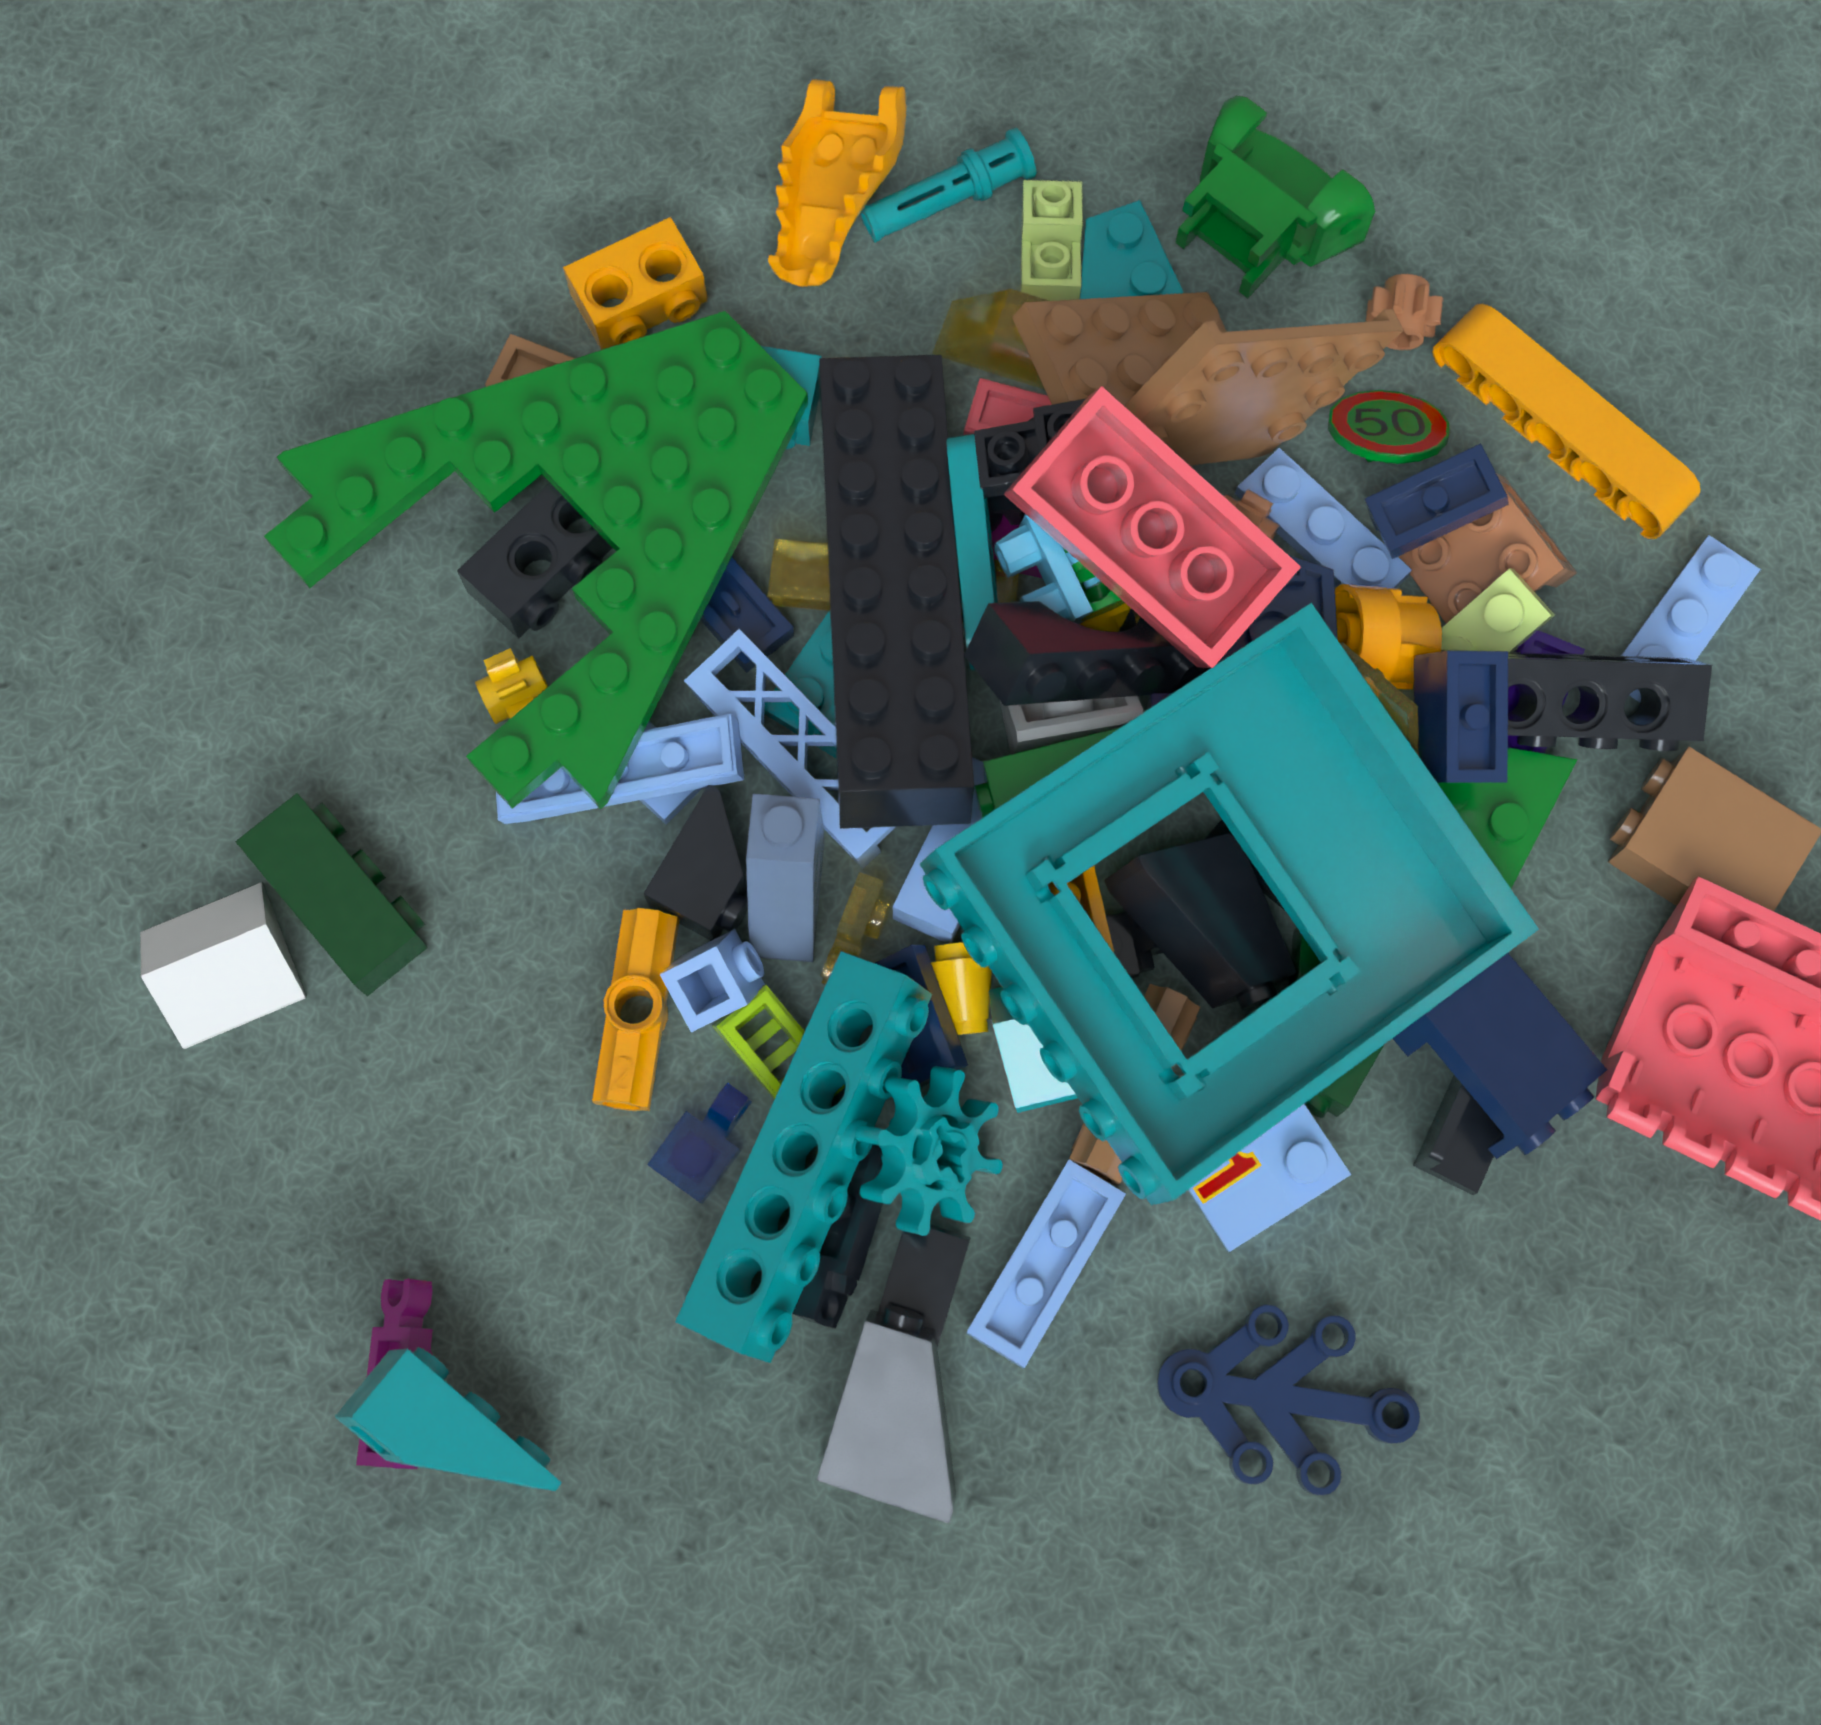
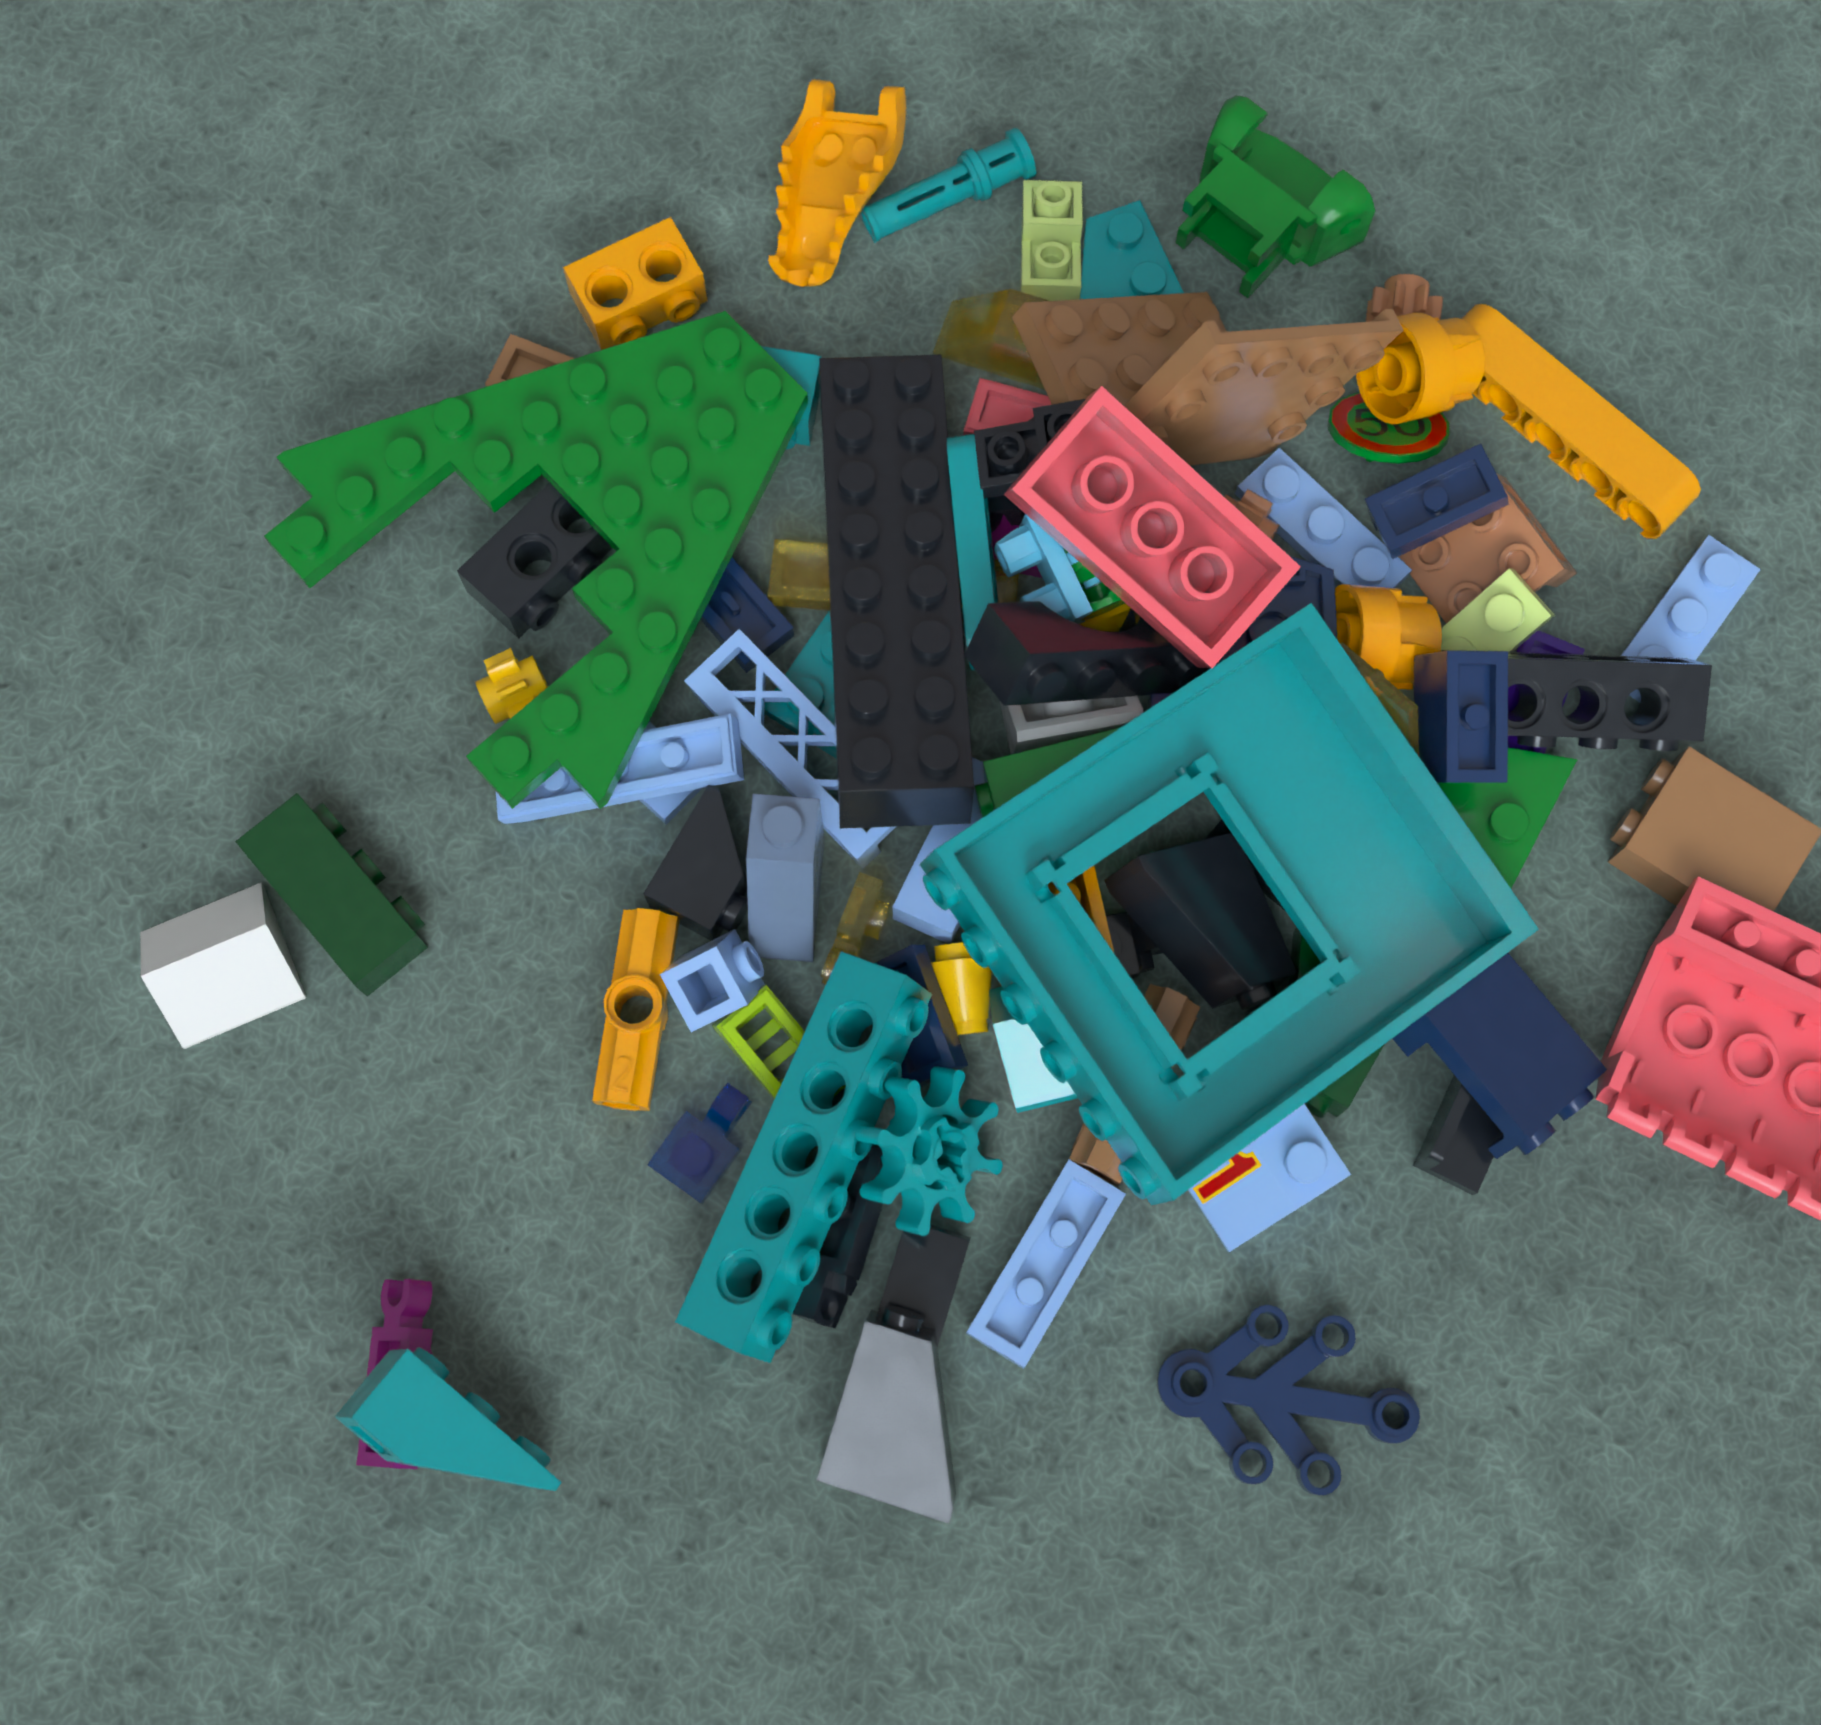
(1424, 369): none -> light orange piece

